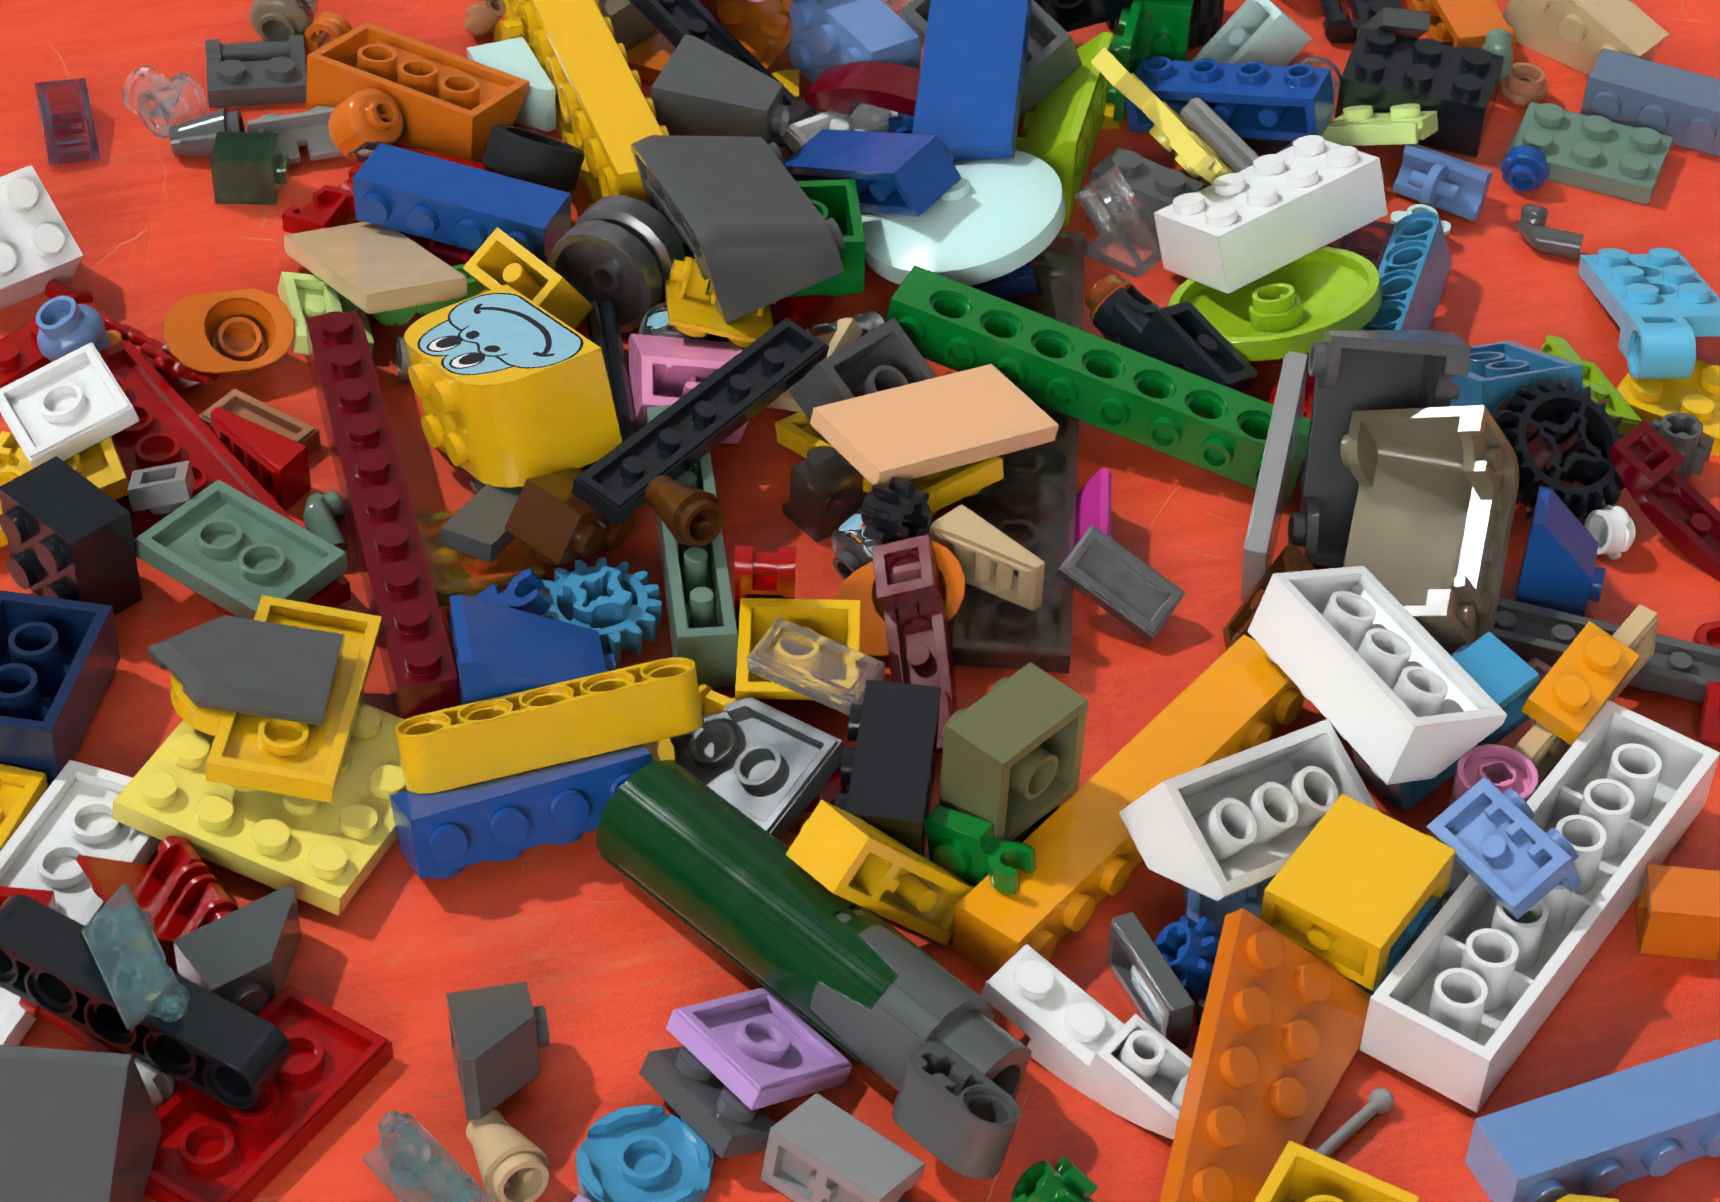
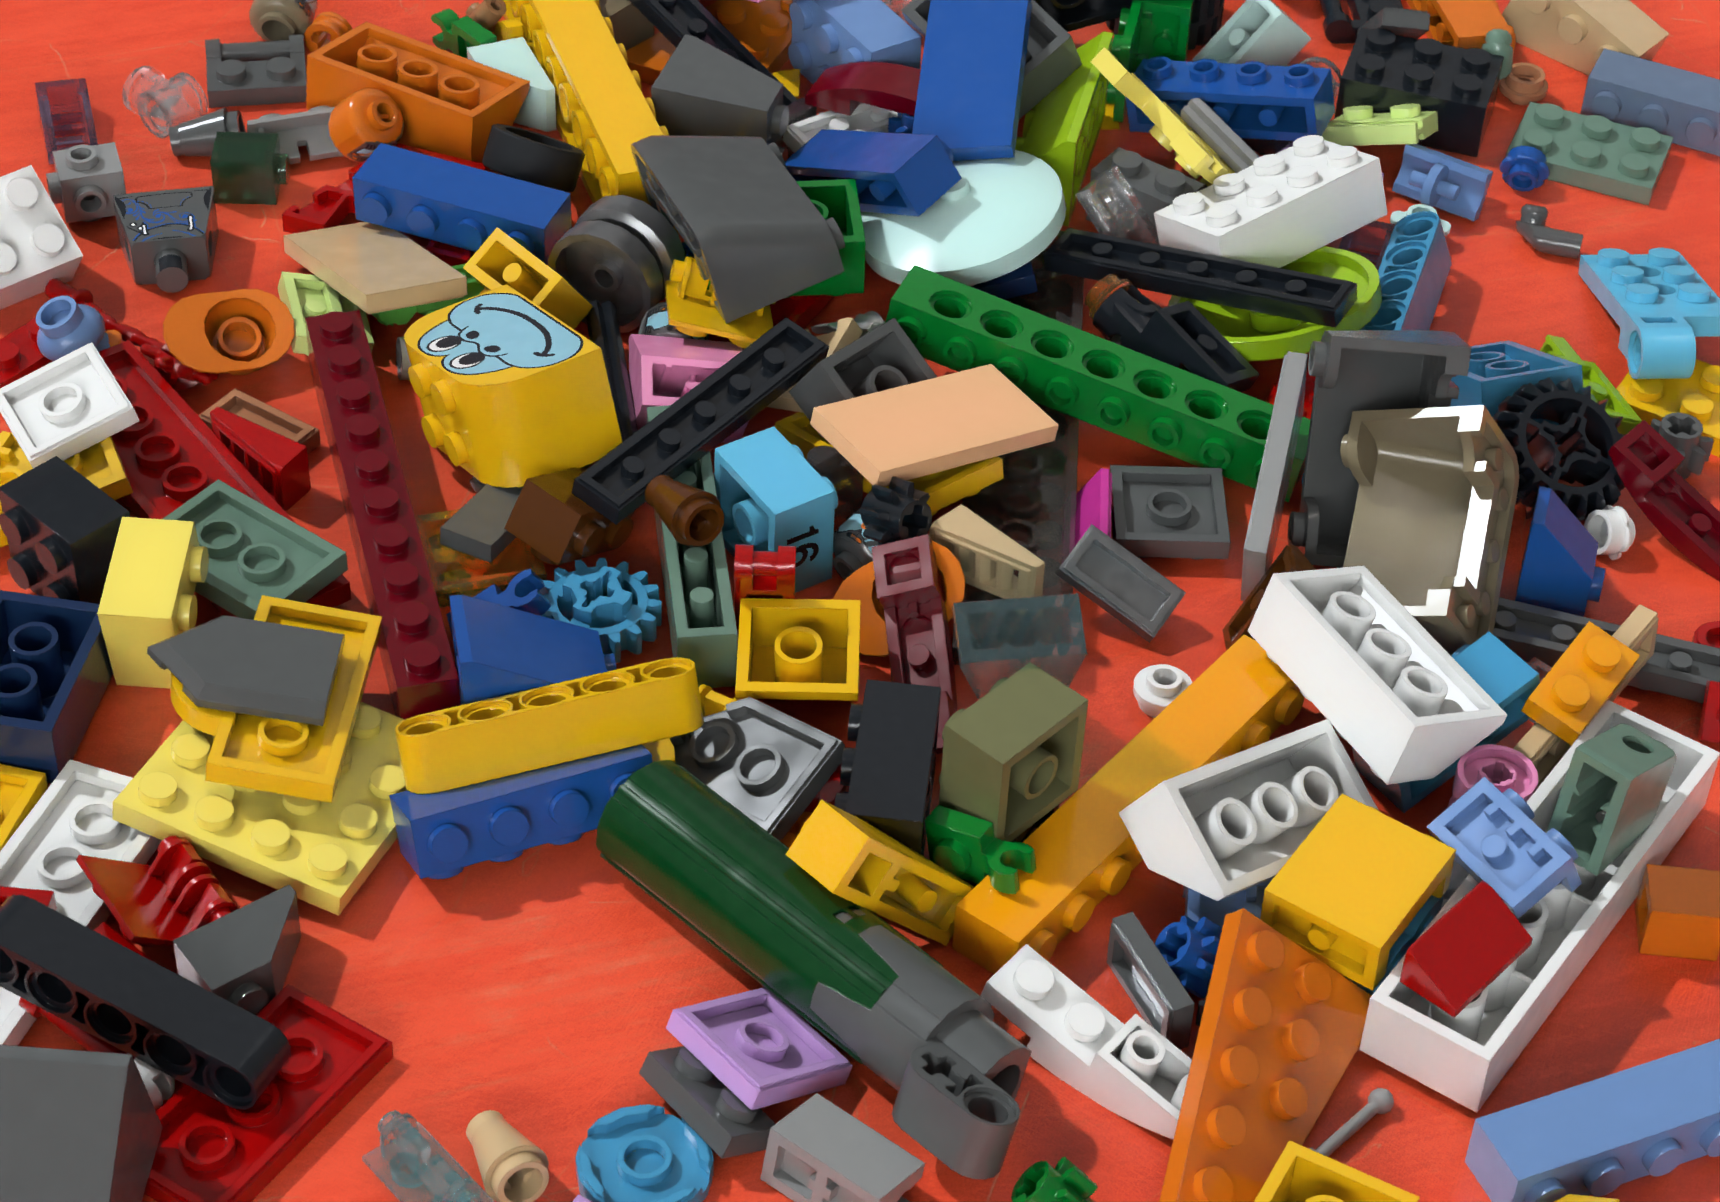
(86, 181): none -> light grey brick
(134, 962): clear light blue hinge -> none
(149, 595): none -> light yellow brick
(161, 487): light grey plate -> none
(168, 235): none -> dark grey torso
(321, 517): sand green arm -> none
(459, 33): none -> green plate
(495, 1043): dark grey slope -> none
(776, 501): none -> medium azure brick
(813, 665): clear tile -> none
(1007, 634): none -> clear light blue slope
(1158, 686): none -> white plate
(1170, 511): none -> dark grey plate
(1203, 277): none -> black tile
(1464, 950): none -> red slope
(1614, 774): none -> sand green torso

